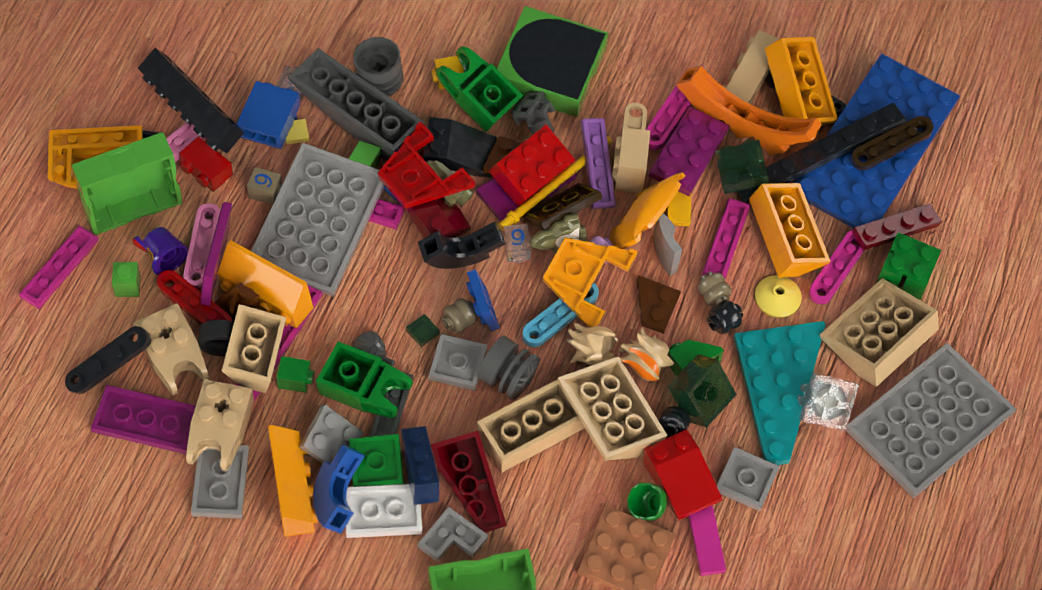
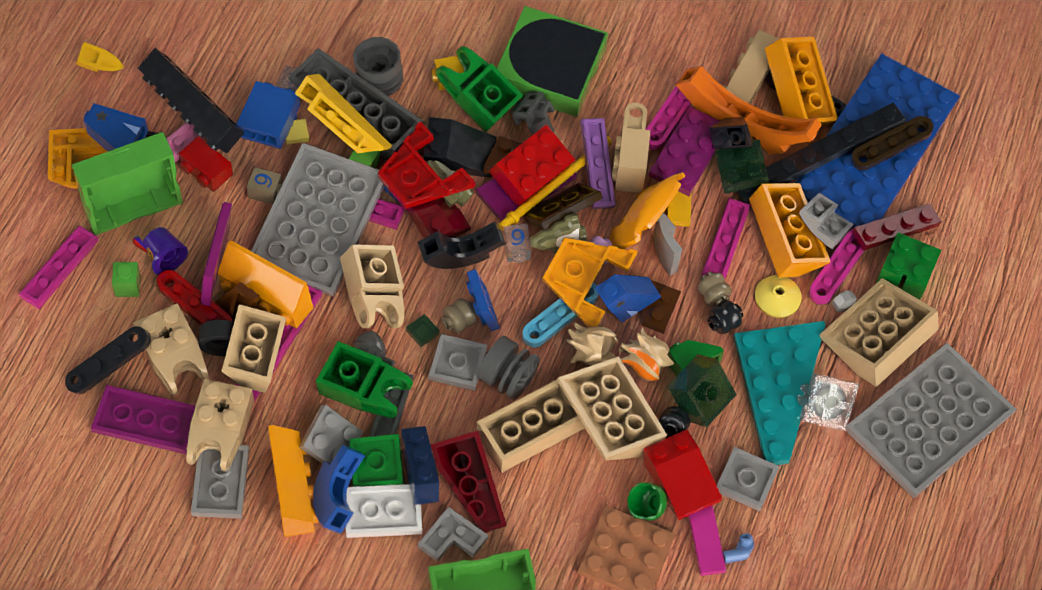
(97, 59): none -> yellow plate
(113, 127): none -> blue slope
(201, 243): bright pink plate -> none
(294, 374): green brick -> none
(340, 115): none -> yellow wedge
(374, 283): none -> tan brick
(627, 294): none -> blue slope
(730, 133): none -> black slope
(741, 551): none -> medium blue arm
(824, 222): none -> light grey slope
(844, 301): none -> light grey tile

